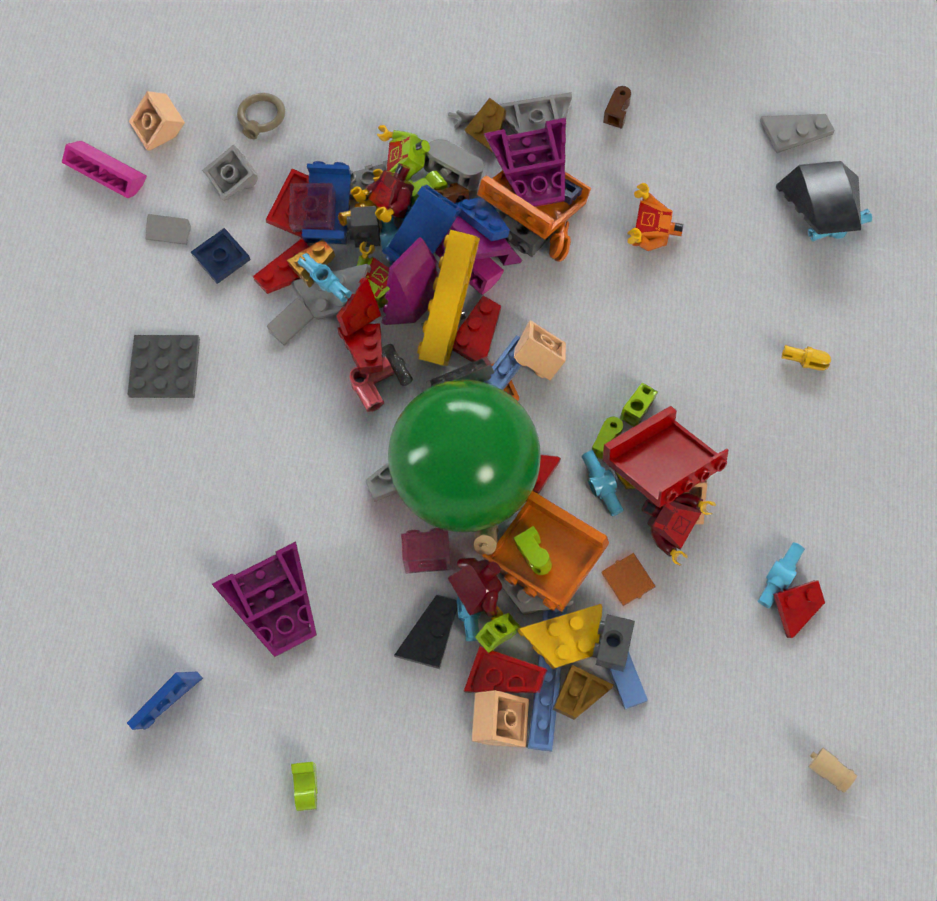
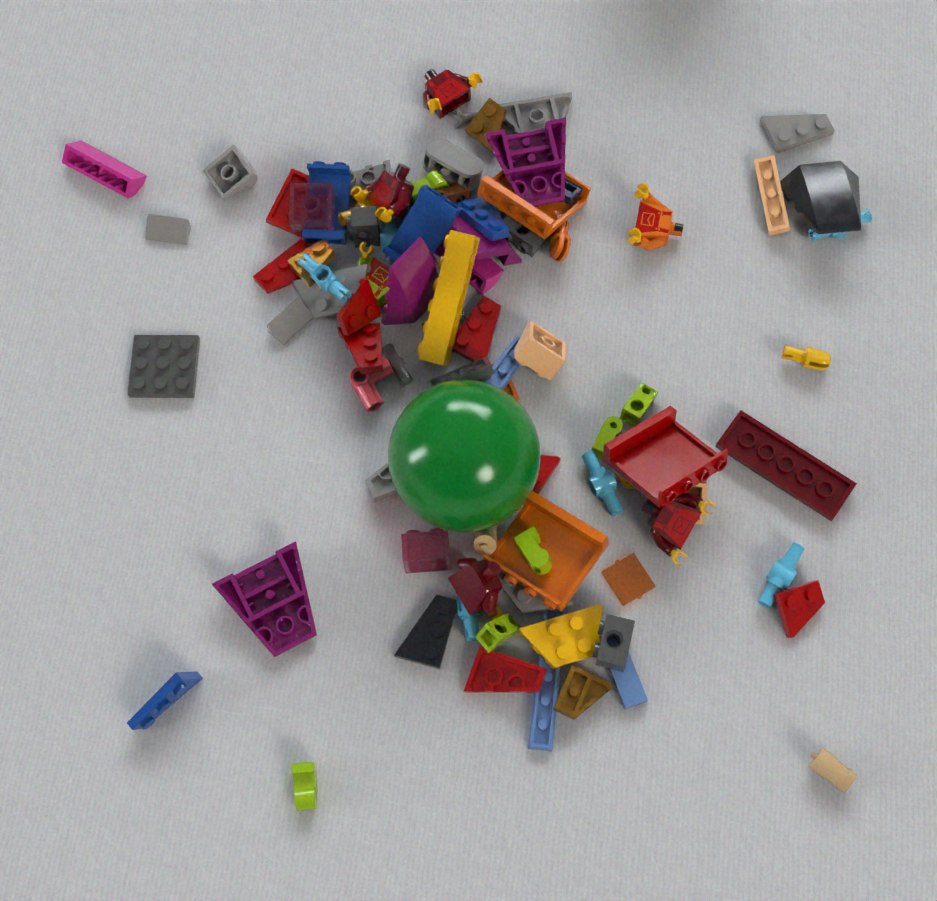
(156, 120): light nougat slope -> none
(220, 255): dark blue plate -> none
(252, 127): dark tan piece -> none
(403, 149): lime torso -> none
(447, 91): none -> torso
(500, 719): light nougat slope -> none
(614, 112): reddish brown leg -> none
(772, 195): none -> light nougat plate
(786, 465): none -> dark red plate

